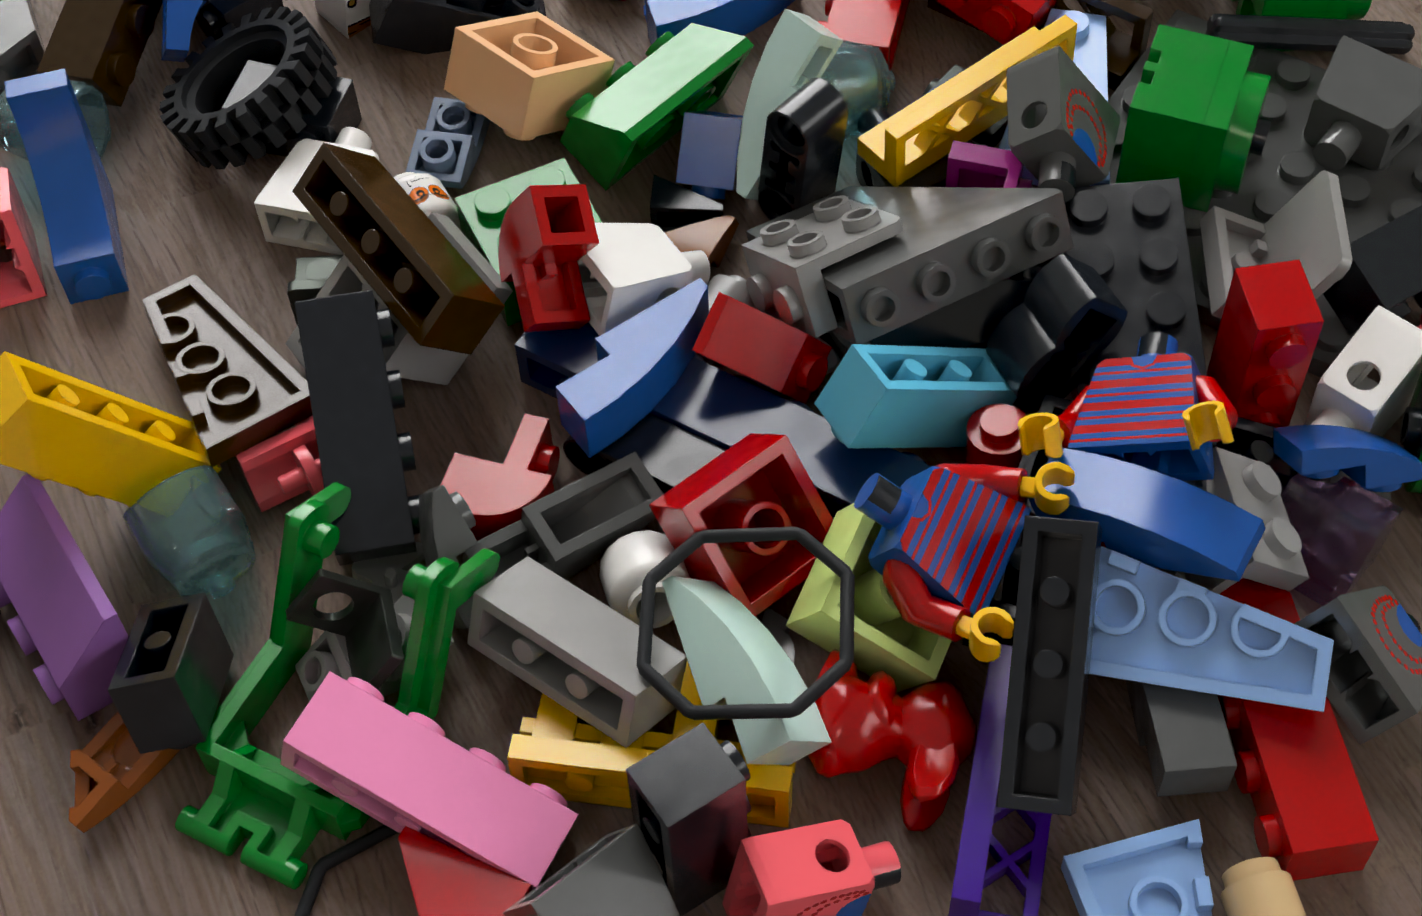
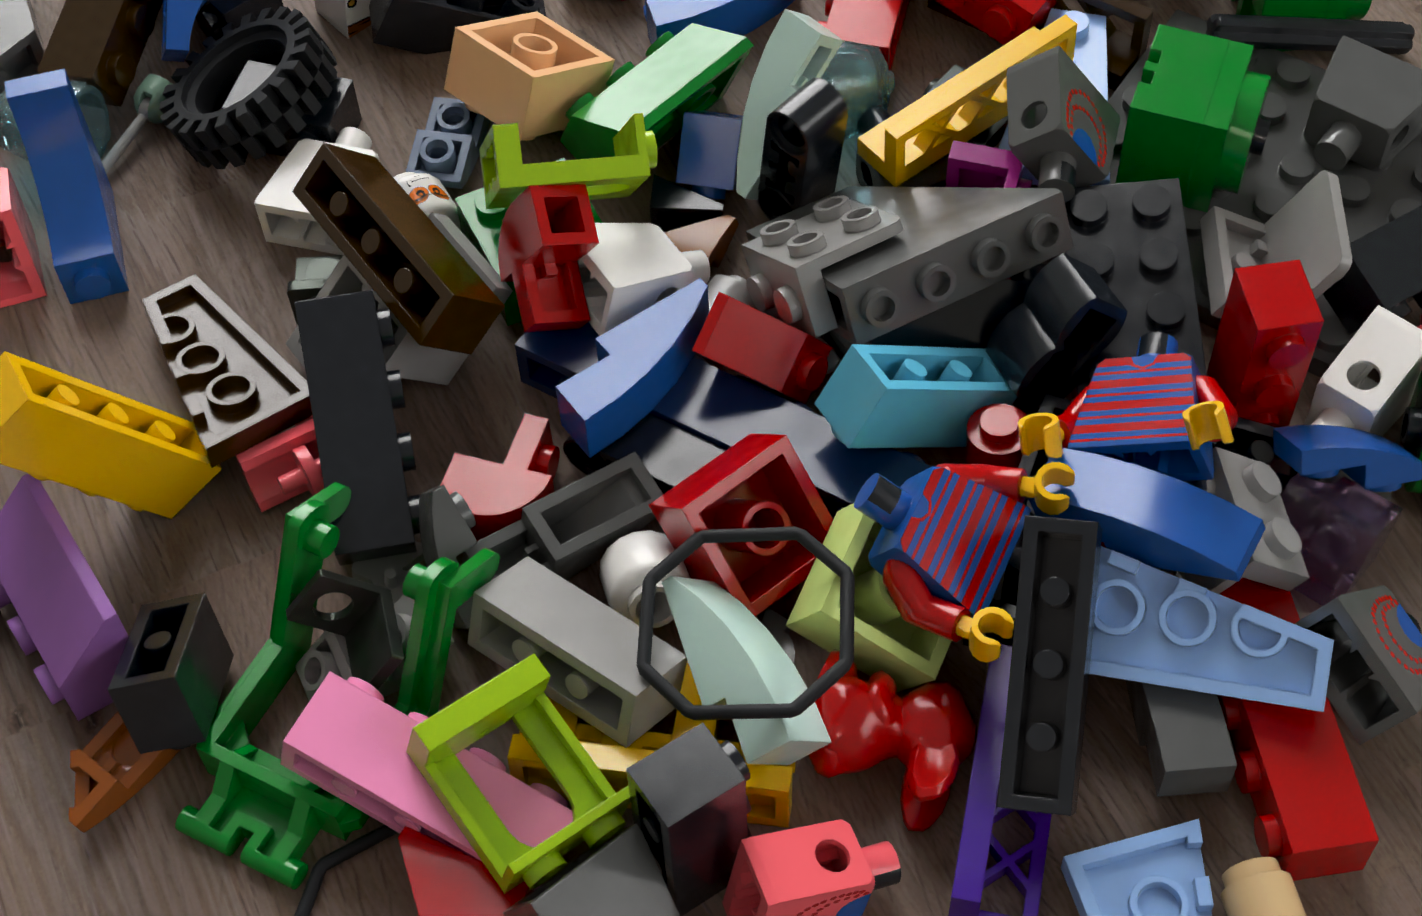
(147, 105): none -> hinge
(193, 533): clear light blue helmet -> none
(520, 697): none -> lime panel
(604, 177): none -> lime panel

